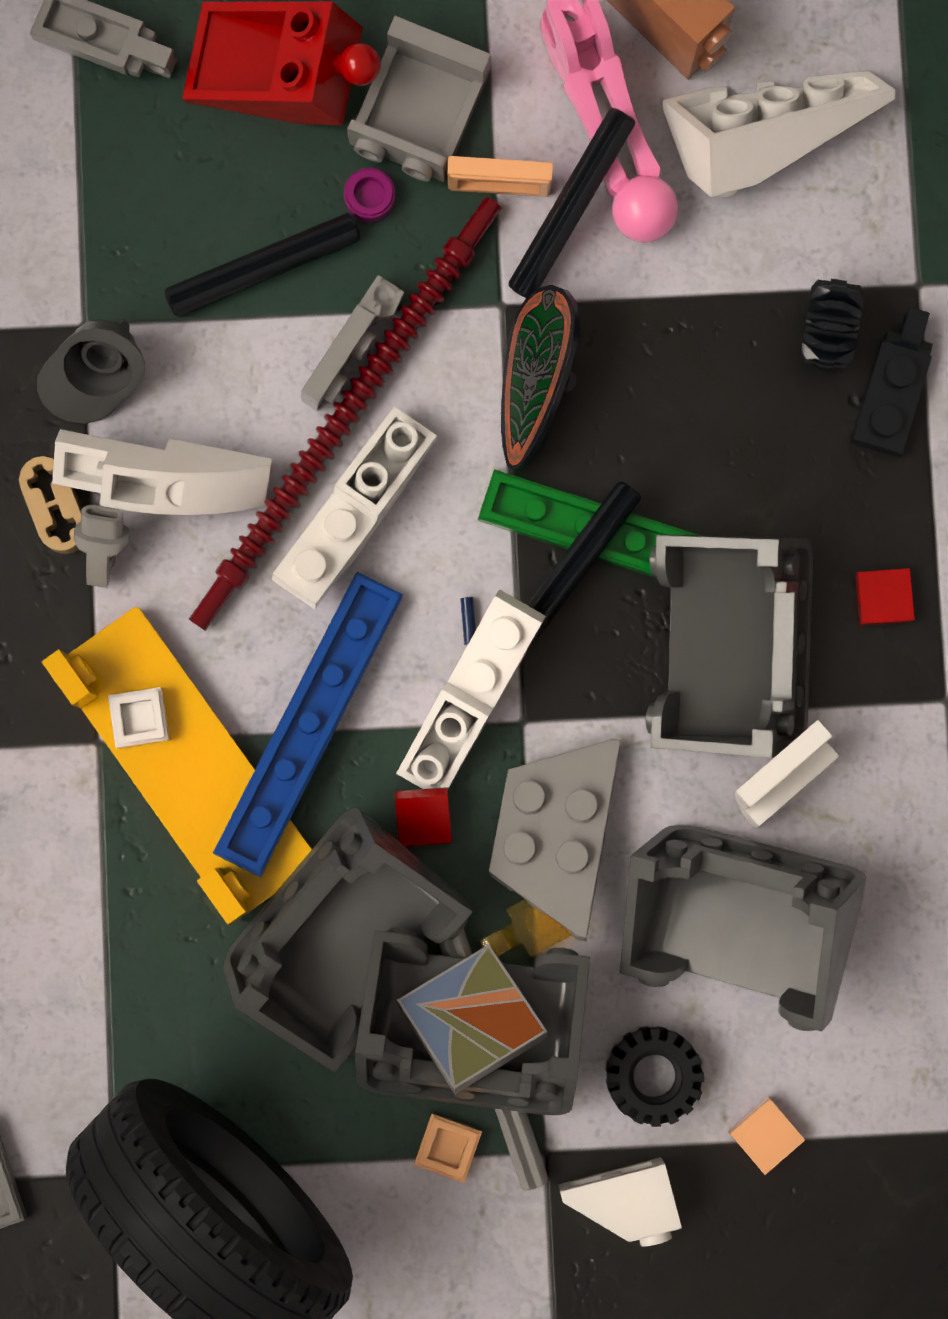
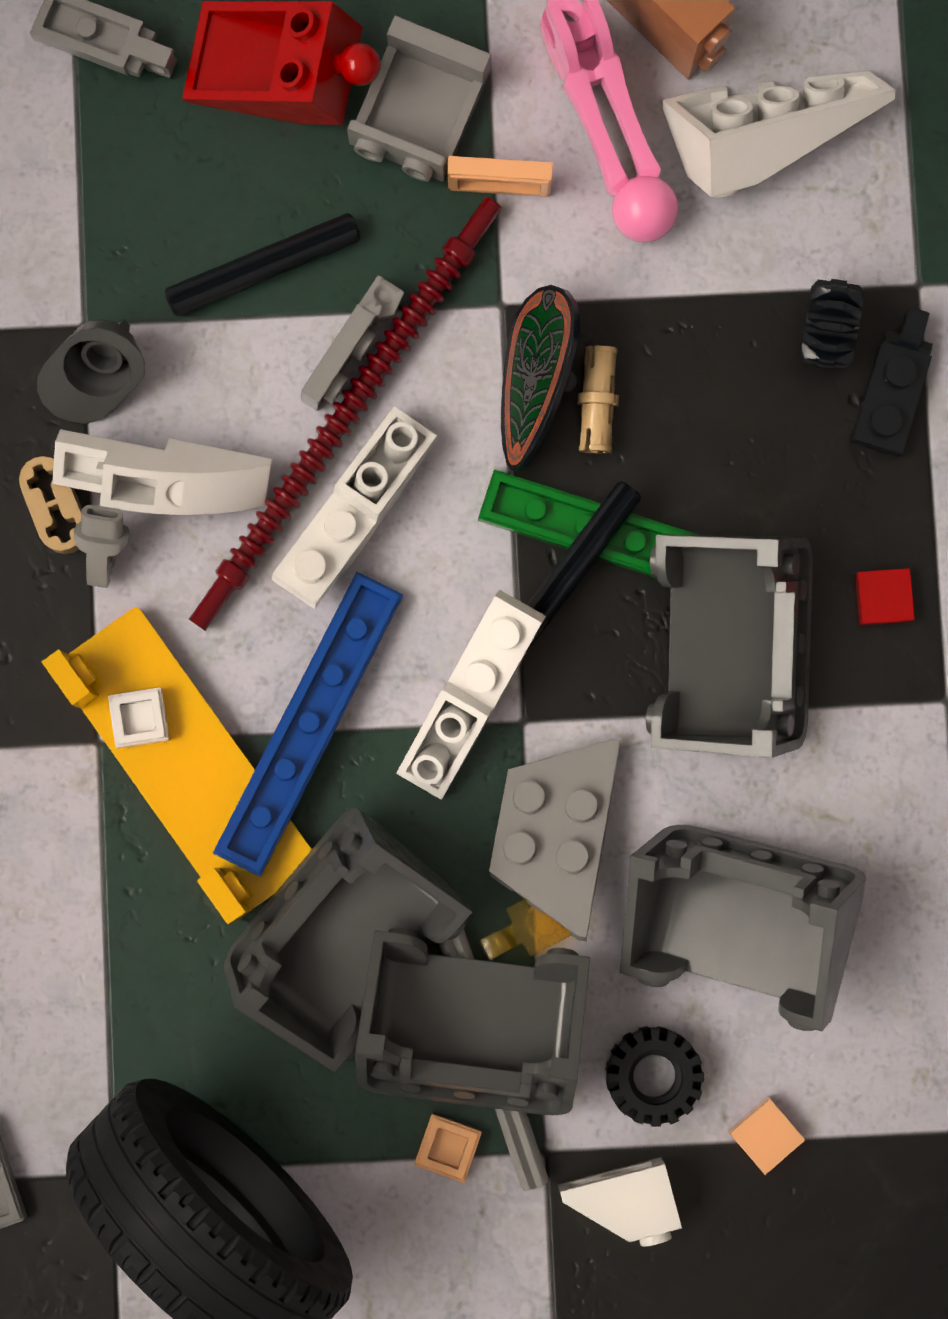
(369, 195): magenta tile -> none
(423, 817): red tile -> none
(468, 618): dark blue piece -> none
(472, 1019): tile -> none
(572, 202): black axle -> none
(598, 399): none -> tan pin
(785, 775): white slope -> none

